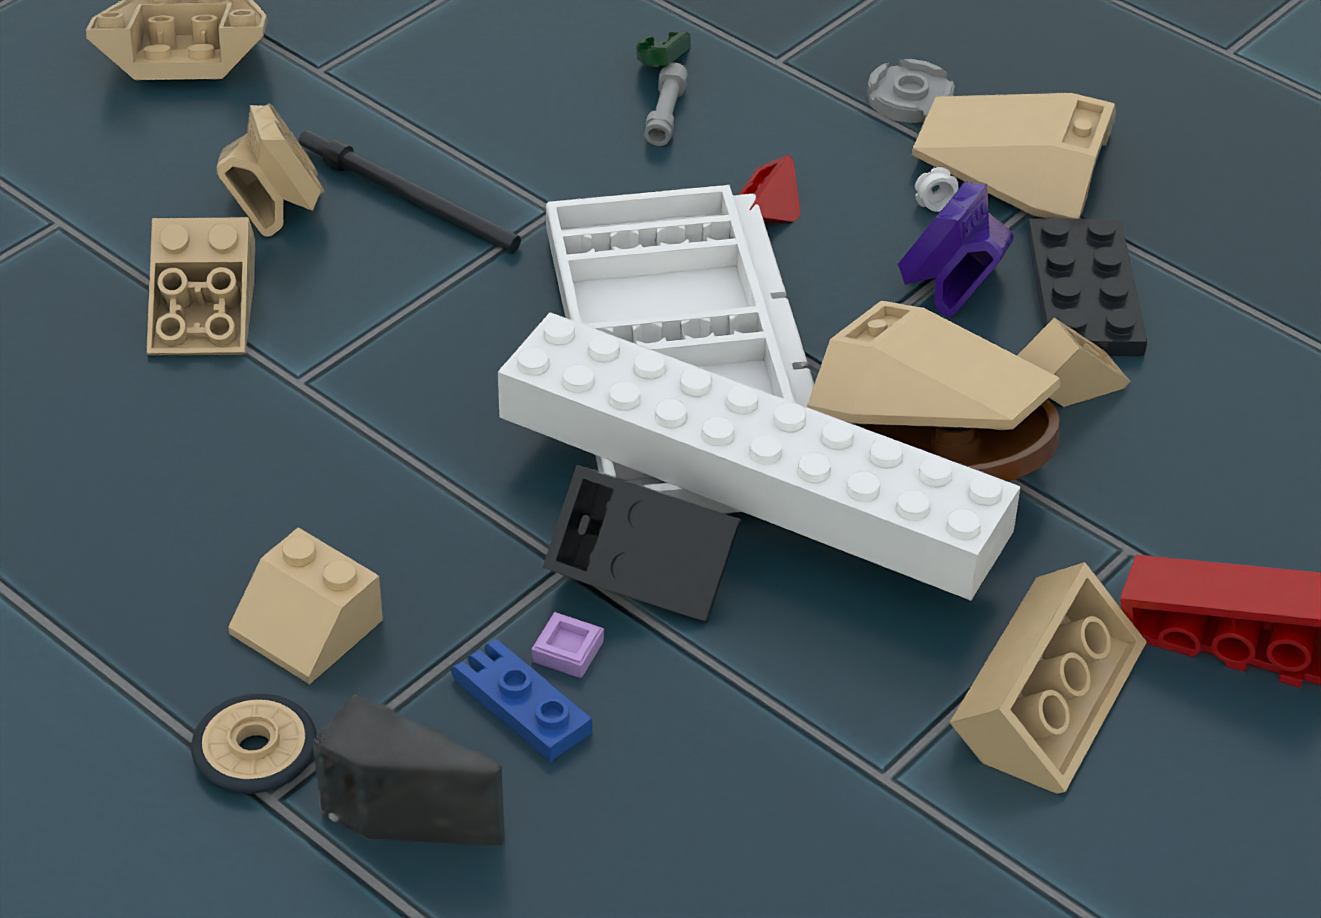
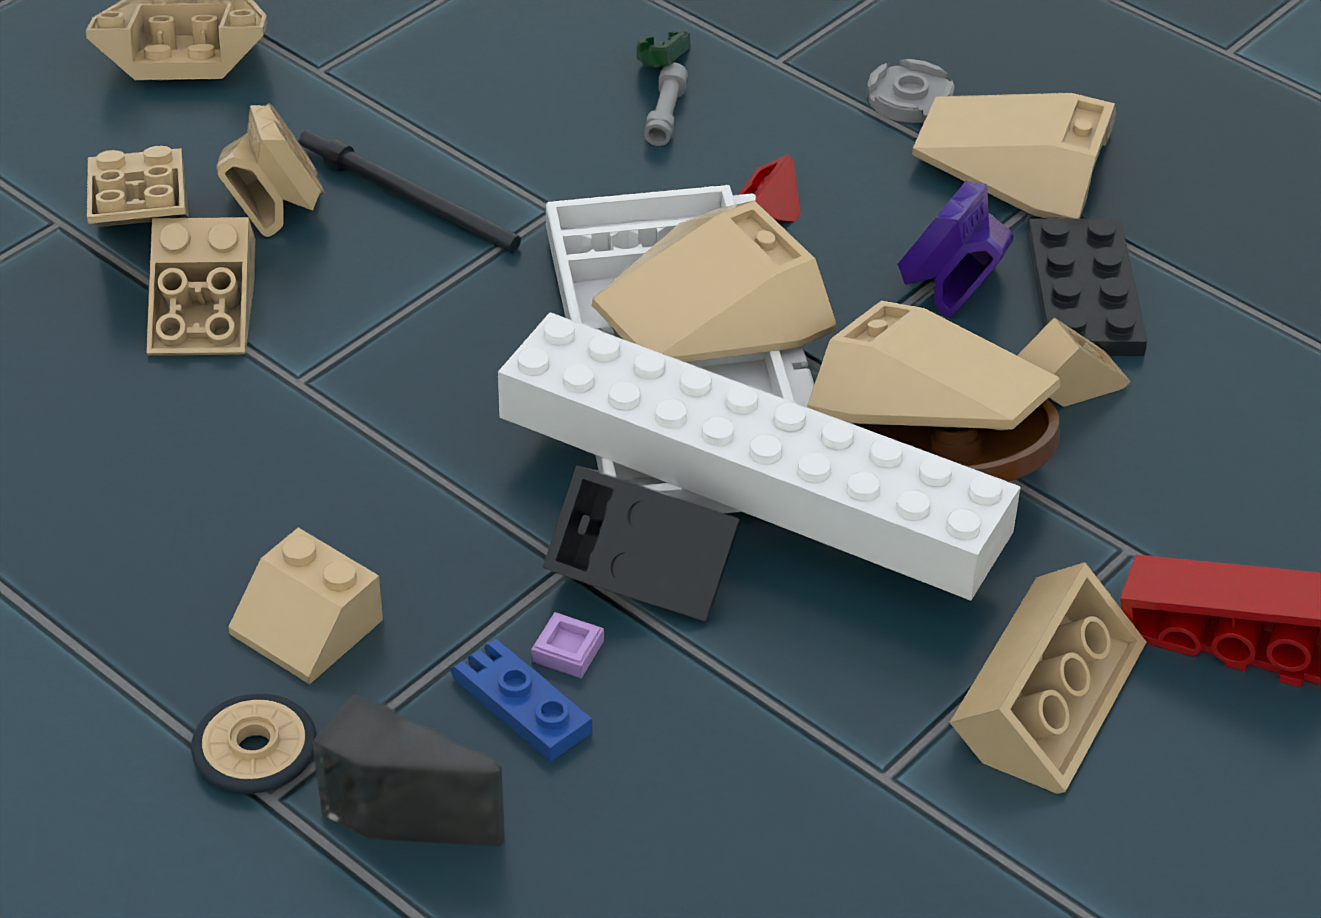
(136, 187): none -> tan slope
(720, 289): none -> tan wedge
(935, 200): white plate -> none

